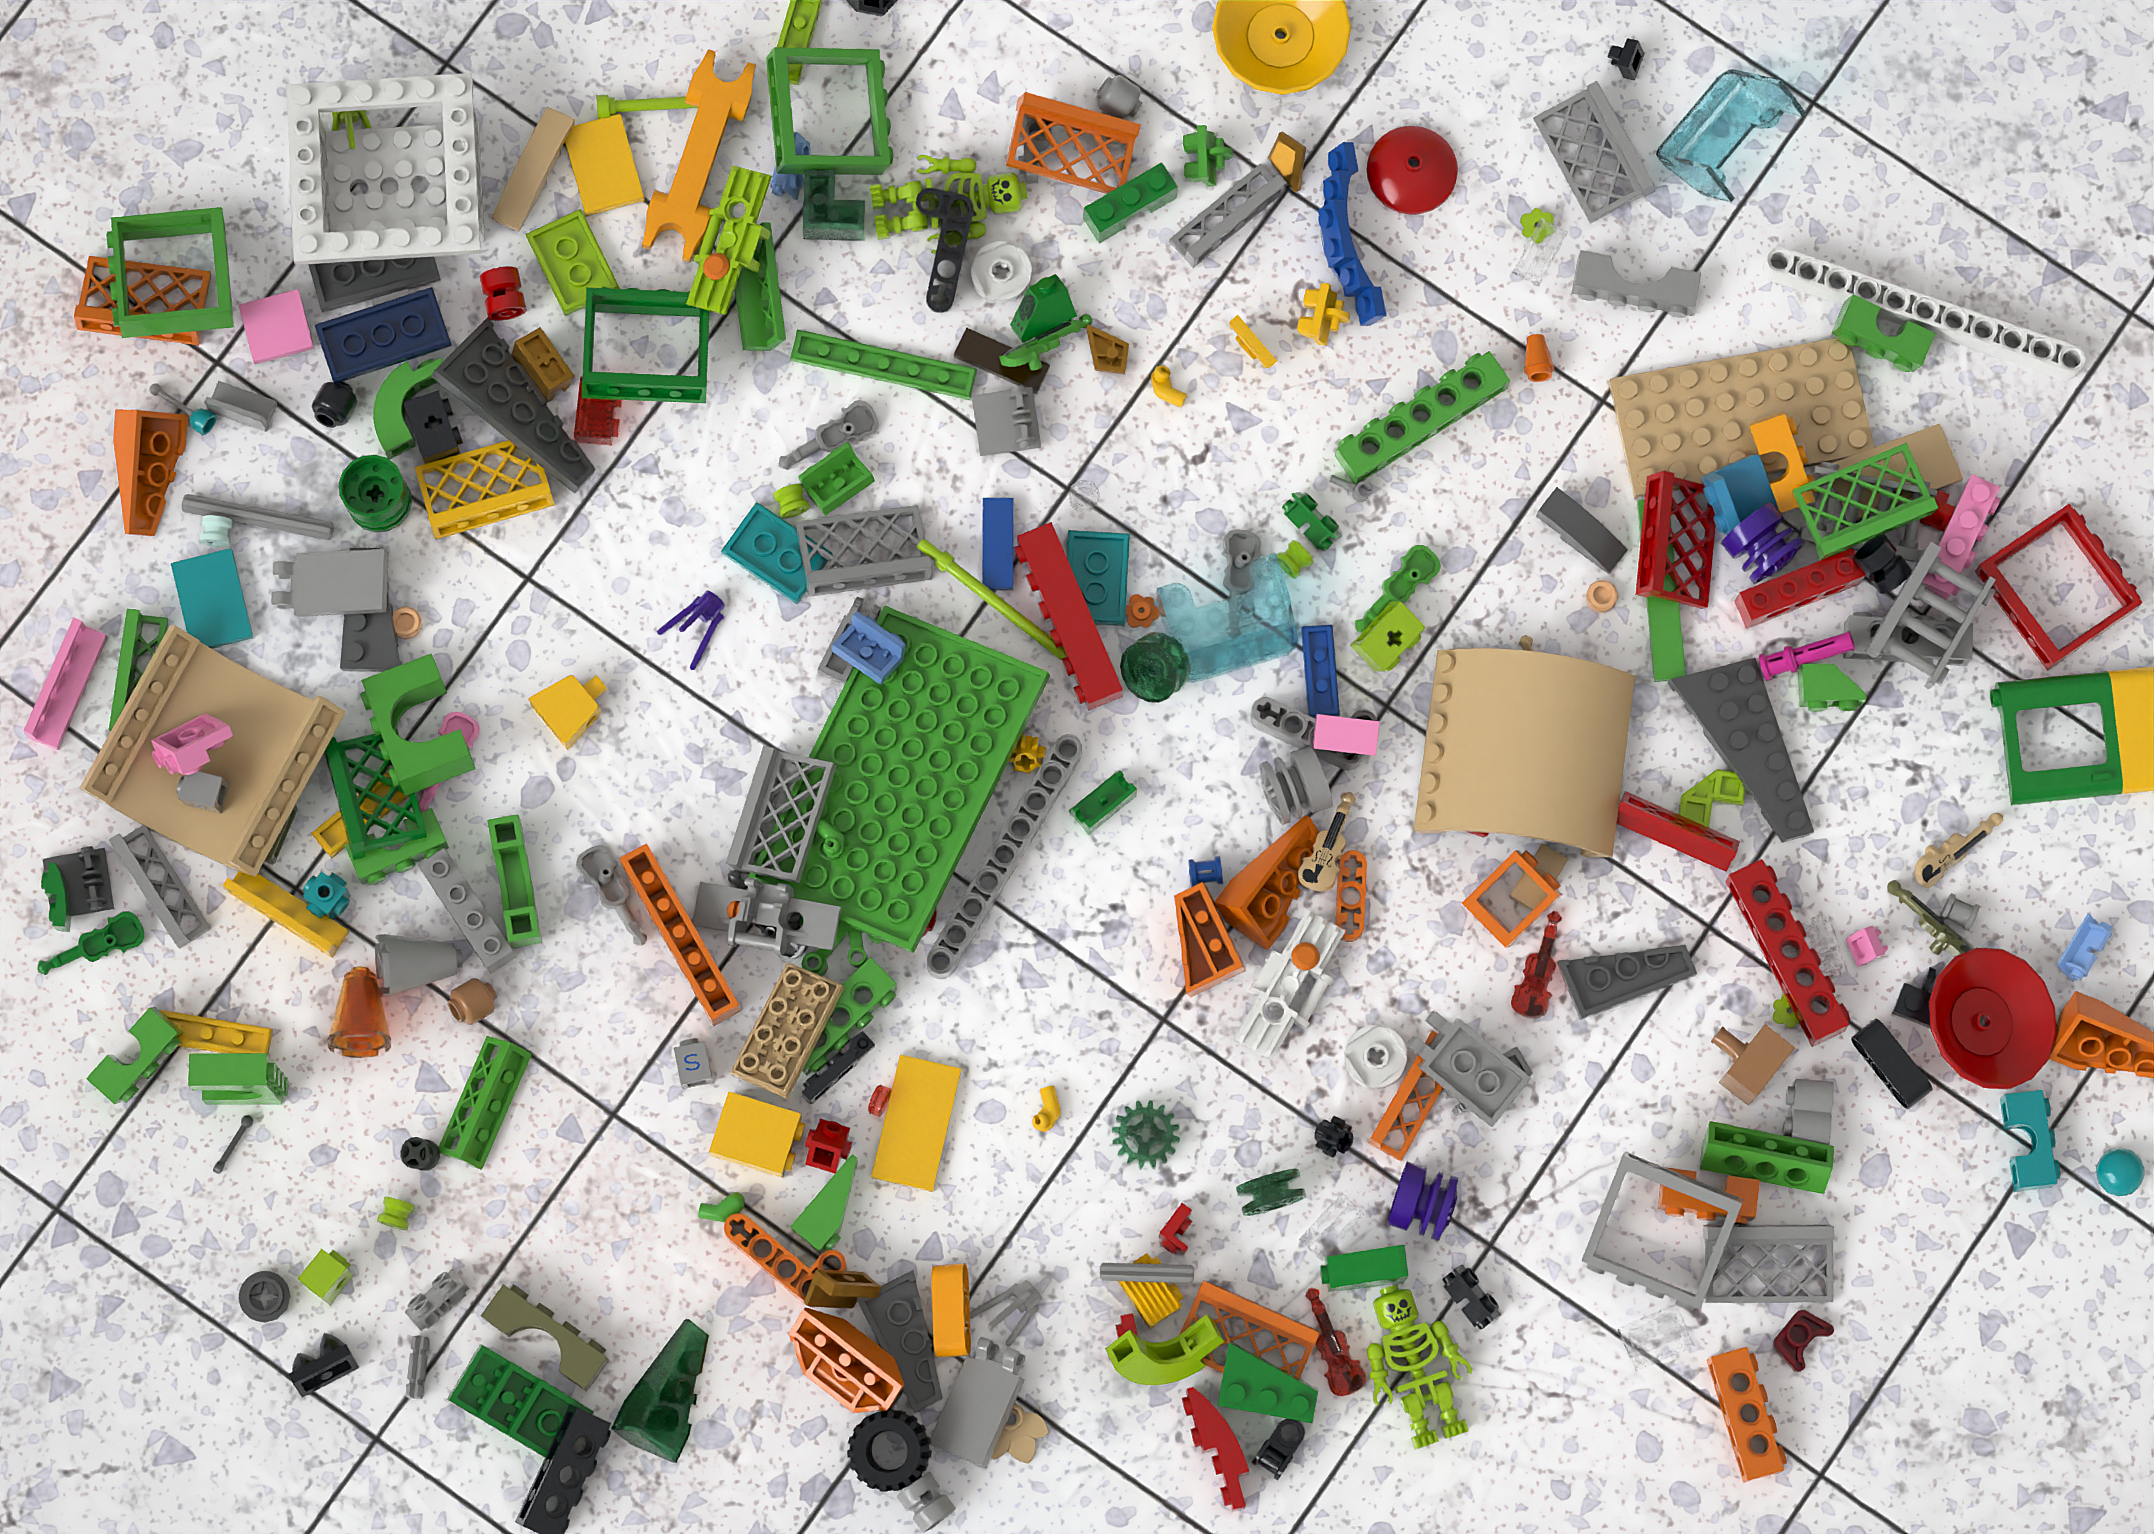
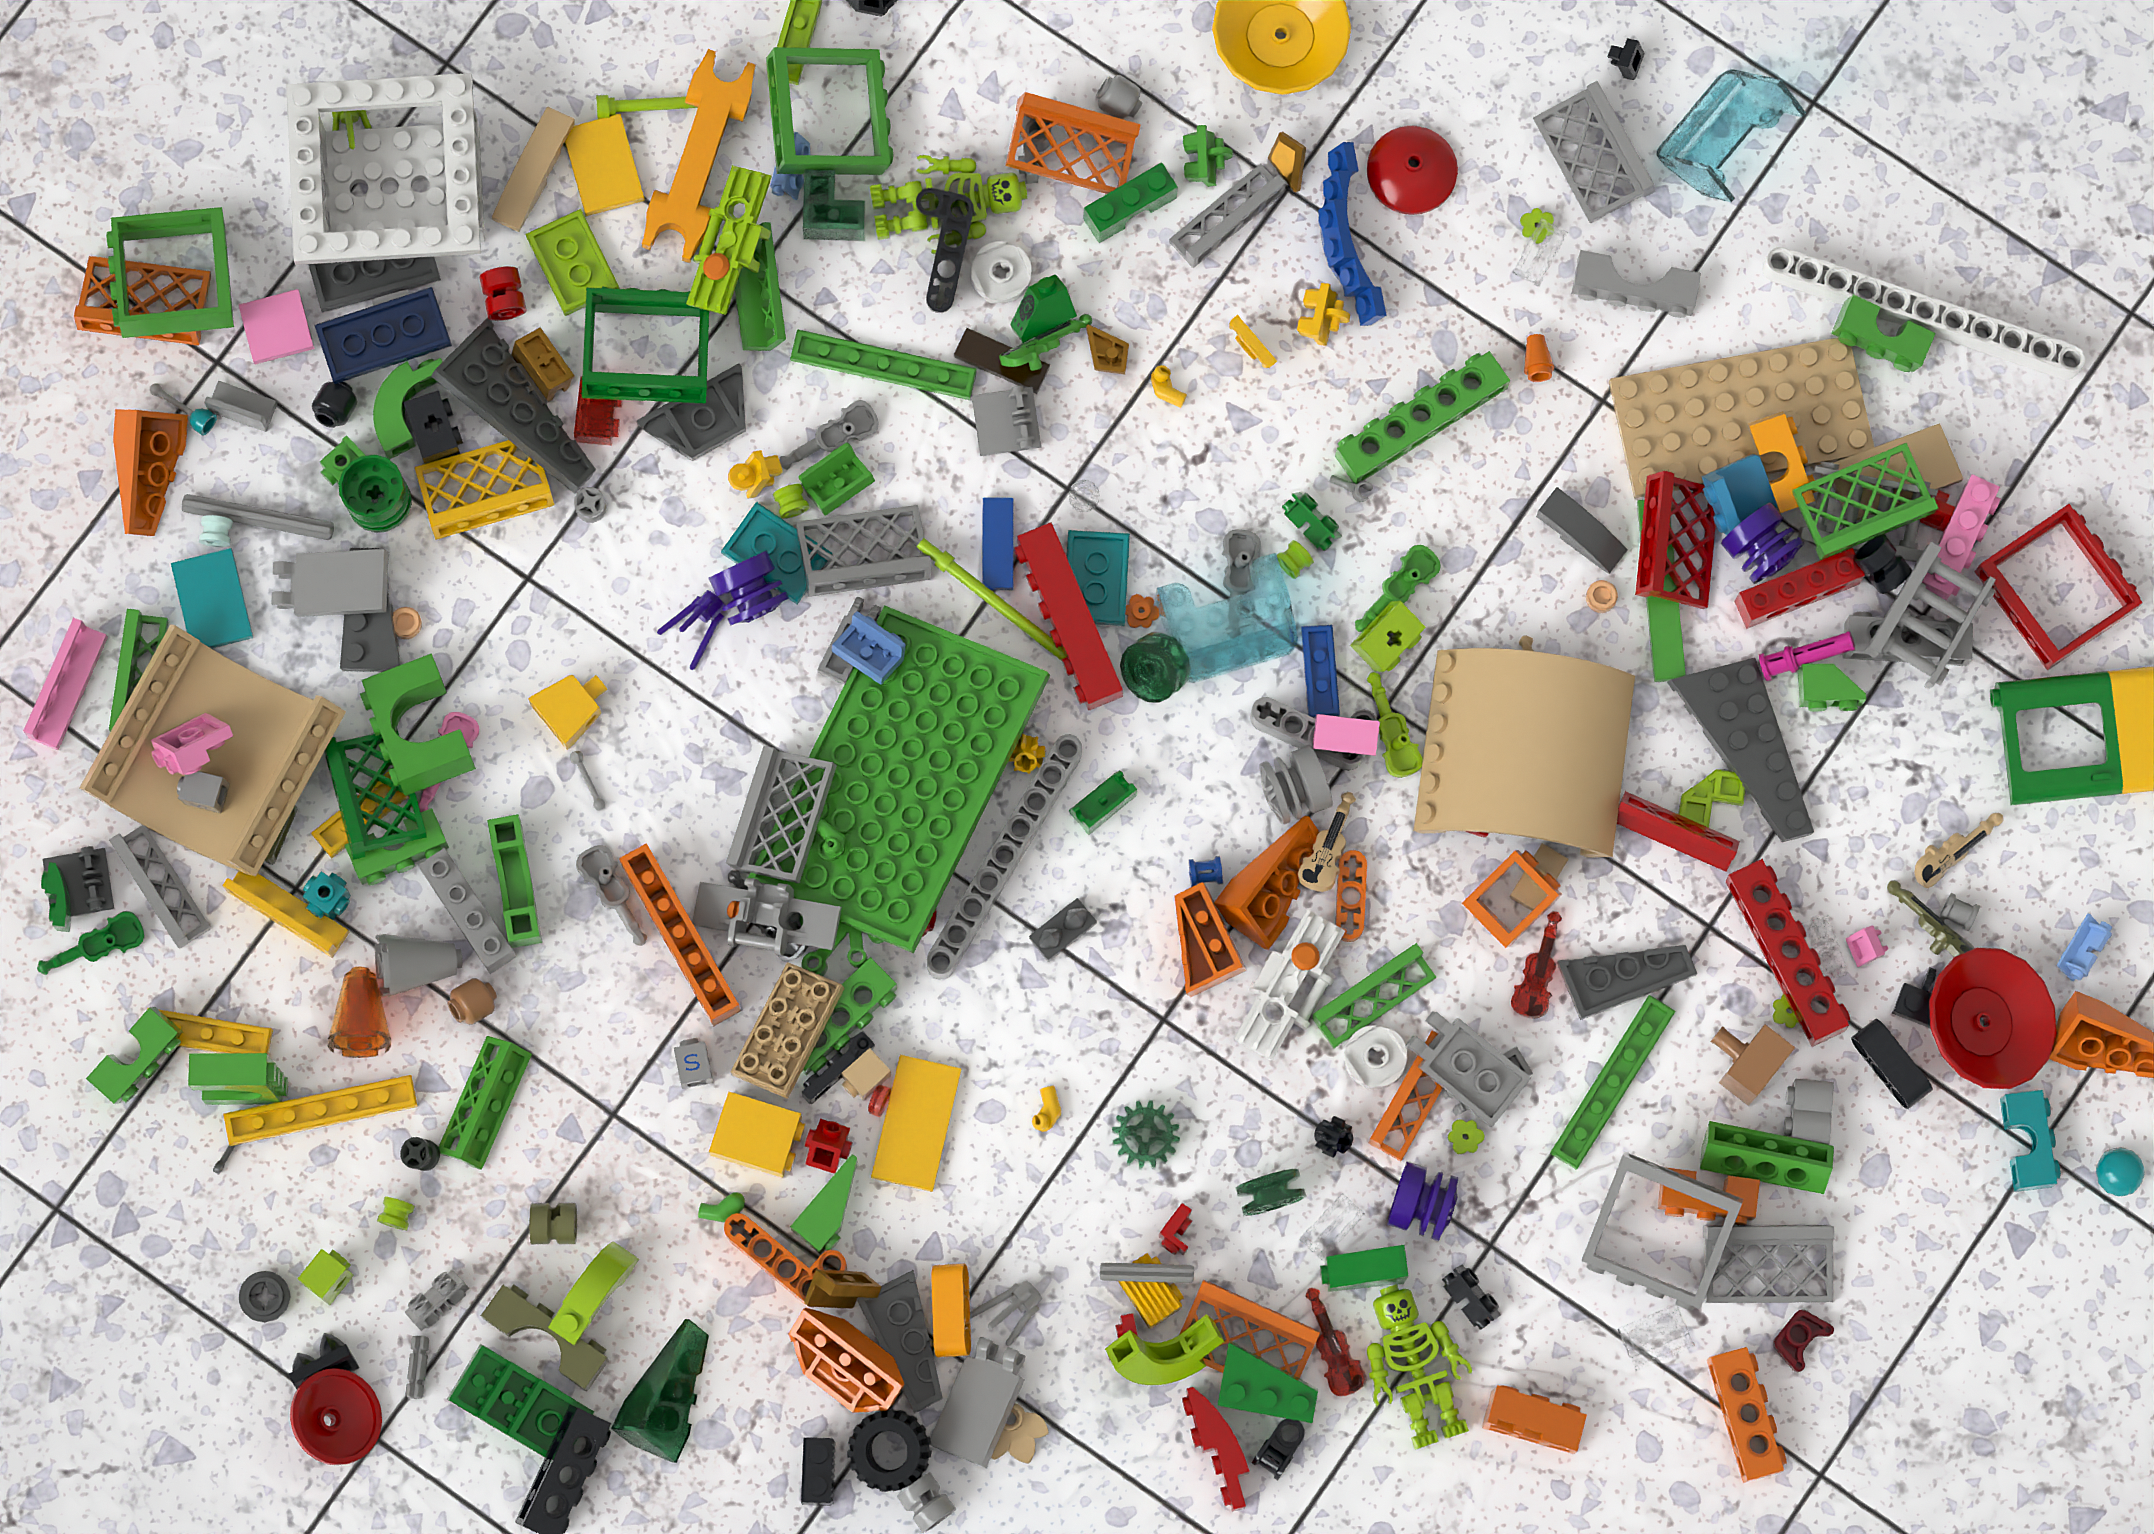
(320, 1110): none -> yellow tile
(346, 449): none -> bright green brick
(352, 1412): none -> red dish
(553, 1223): none -> olive wheel
(577, 758): none -> light grey hinge
(588, 499): none -> light grey wheel
(591, 1291): none -> lime arch
(701, 427): none -> dark grey wing
(748, 588): none -> dark purple wheel
(755, 473): none -> yellow hips
(818, 1471): none -> black brick
(865, 1075): none -> tan brick
(1062, 930): none -> dark grey tile
(1368, 985): none -> bright green fence
(1401, 755): none -> lime piece
(1461, 1128): none -> lime plant
(1534, 1419): none -> orange wedge
(1612, 1082): none -> bright green tile

